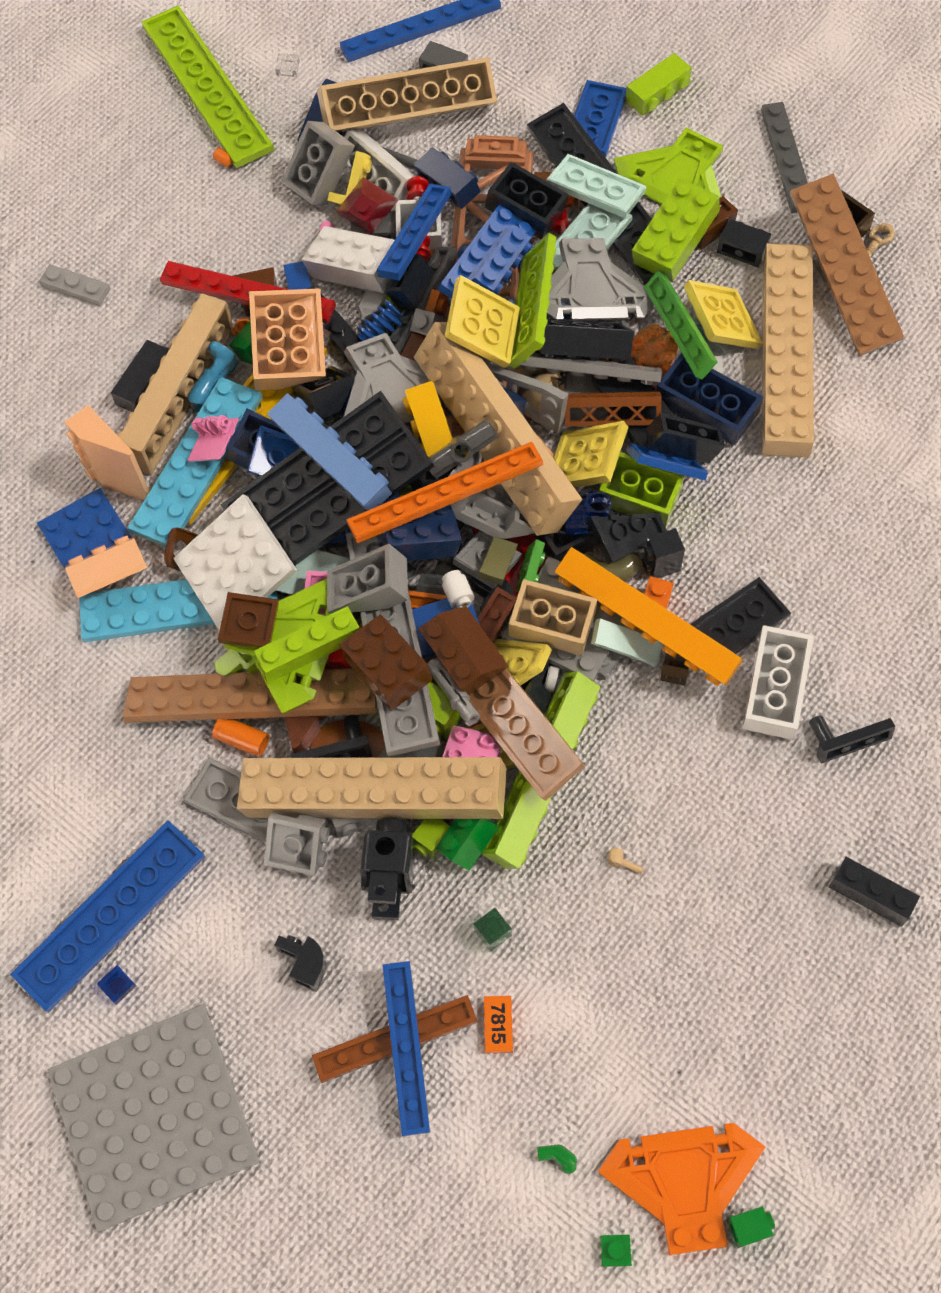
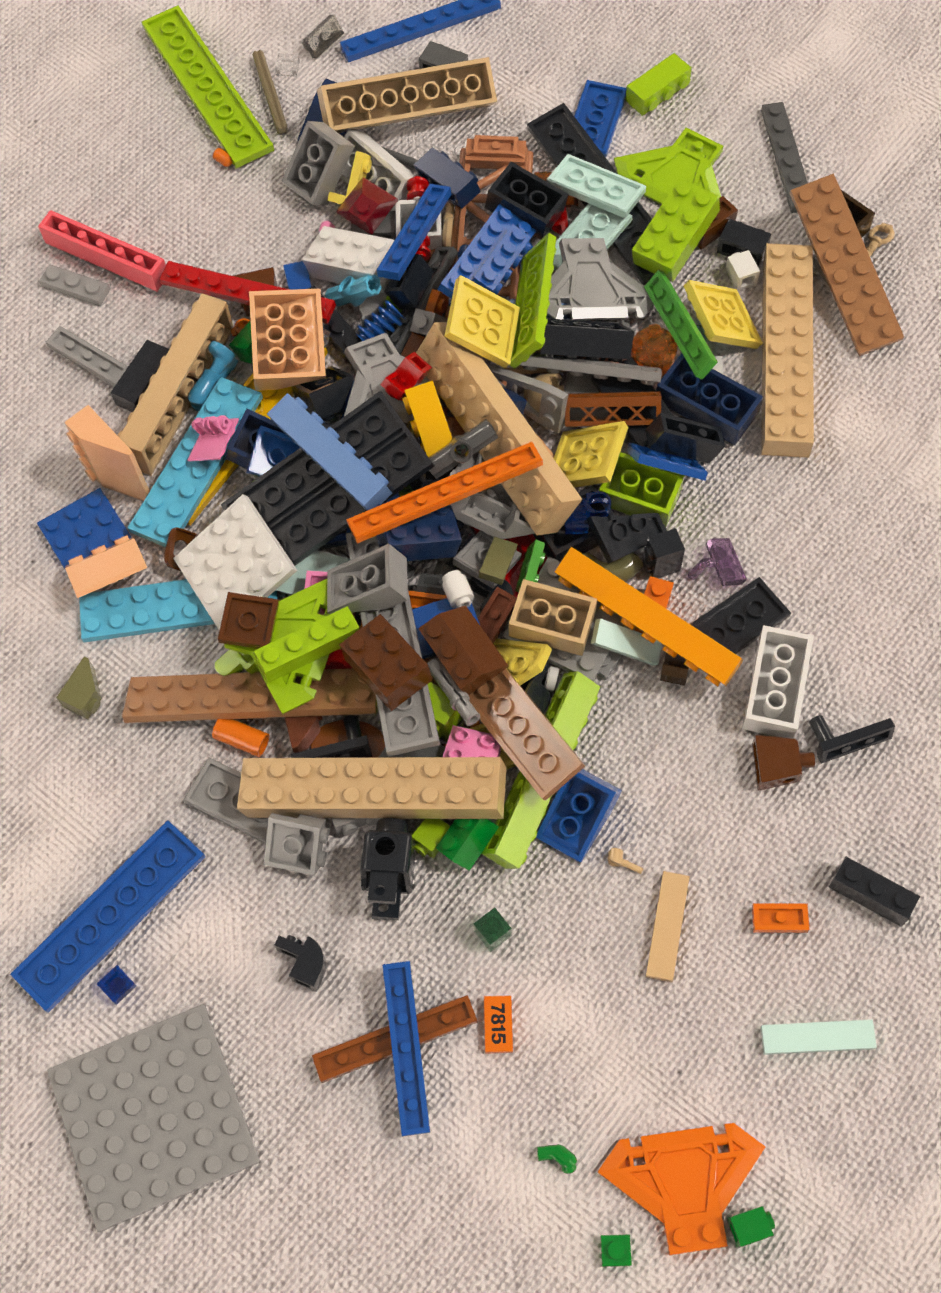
(81, 690): none -> olive slope
(86, 355): none -> light grey plate
(102, 250): none -> coral brick
(270, 92): none -> dark tan axle
(323, 36): none -> clear smoke plate
(354, 290): none -> medium azure piece
(407, 375): none -> red brick
(448, 225): none -> tan piece
(578, 814): none -> blue slope
(667, 926): none -> tan tile
(724, 560): none -> clear purple plate
(742, 270): none -> white brick
(778, 761): none -> reddish brown torso
(780, 918): none -> orange plate
(818, 1037): none -> light aqua tile

